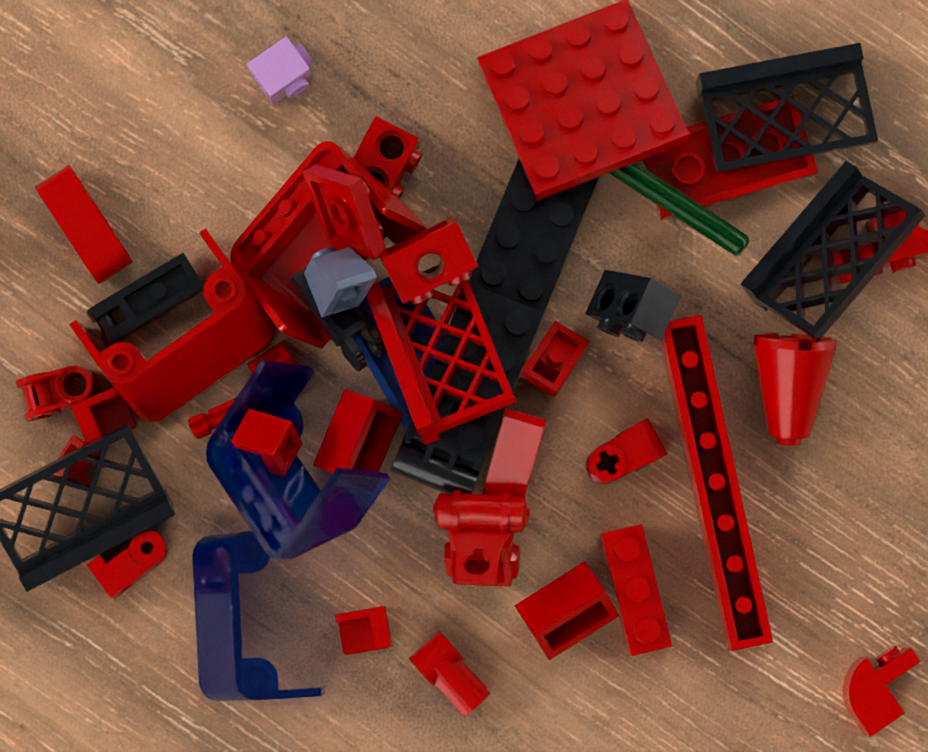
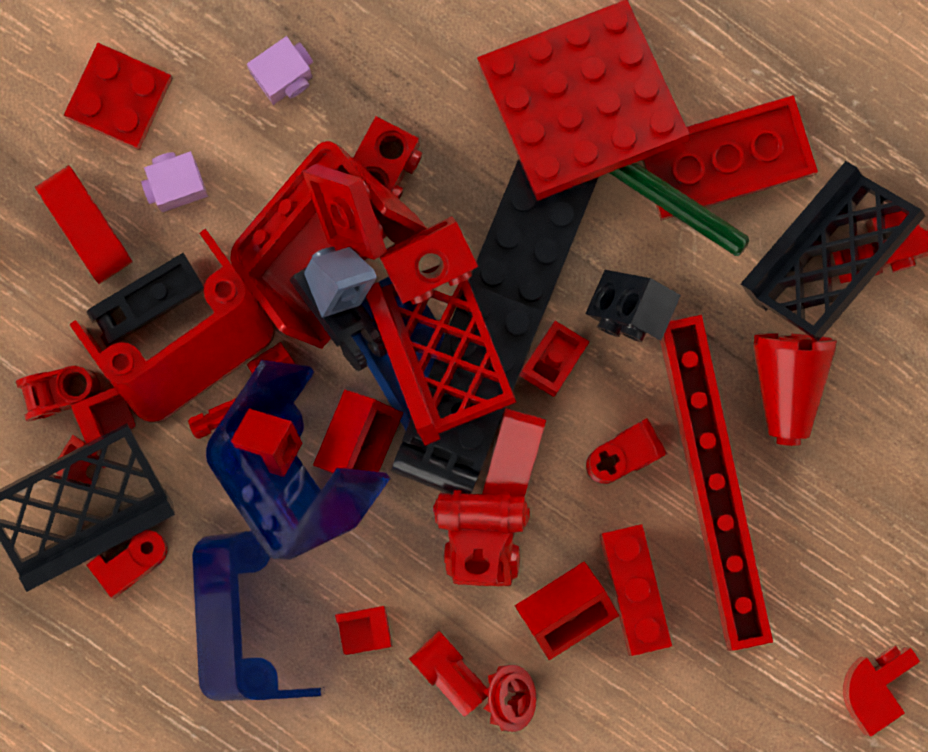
(118, 96): none -> red plate
(173, 181): none -> lavender brick
(520, 708): none -> red gear
(781, 73): black fence -> none

